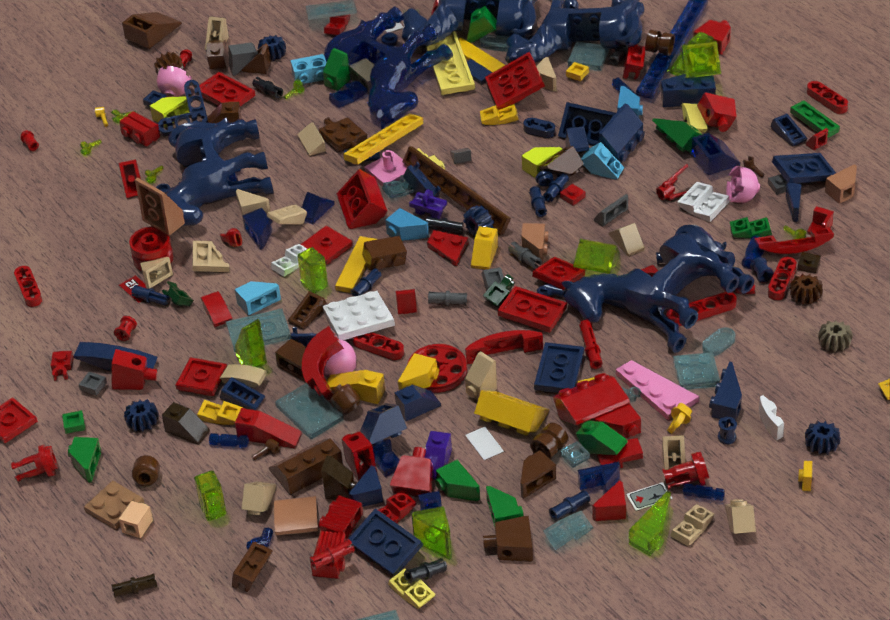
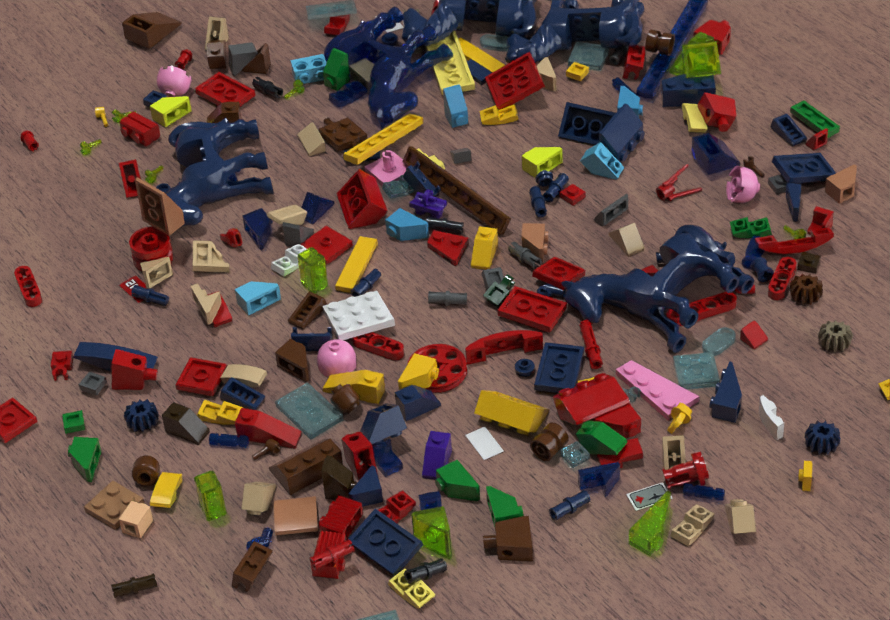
(44, 461): red piece -> none
(125, 328): red bush -> none
(165, 490): none -> yellow slope
(166, 60): reddish brown gear -> none
(178, 296): dark green plate -> none
(194, 112): dark blue beam -> none
(206, 303): none -> tan slope
(250, 202): tan slope -> none
(250, 345): clear neon green slope -> none
(273, 327): clear light blue tile -> none
(276, 46): dark blue gear -> none
(295, 234): none -> dark grey slope
(315, 357): red arch -> none
(384, 253): reddish brown brick -> none
(406, 301): red slope -> none
(413, 474): red torso -> none
(455, 106): none -> dark azure slope
(477, 217): dark blue gear -> none
(481, 24): green slope -> none
(481, 376): tan slope -> none
(524, 367): none -> dark blue plate
(536, 473): reddish brown slope -> none
(539, 127): dark blue beam -> none
(565, 161): slope -> none
(568, 528): clear light blue slope -> none
(577, 138): dark blue slope -> none
(596, 256): clear neon green slope -> none
(611, 505): red slope -> none
(678, 132): green slope -> none
(703, 202): white slope -> none
(727, 430): dark blue bush -> none
(753, 335): none -> red slope
(818, 91): red beam -> none

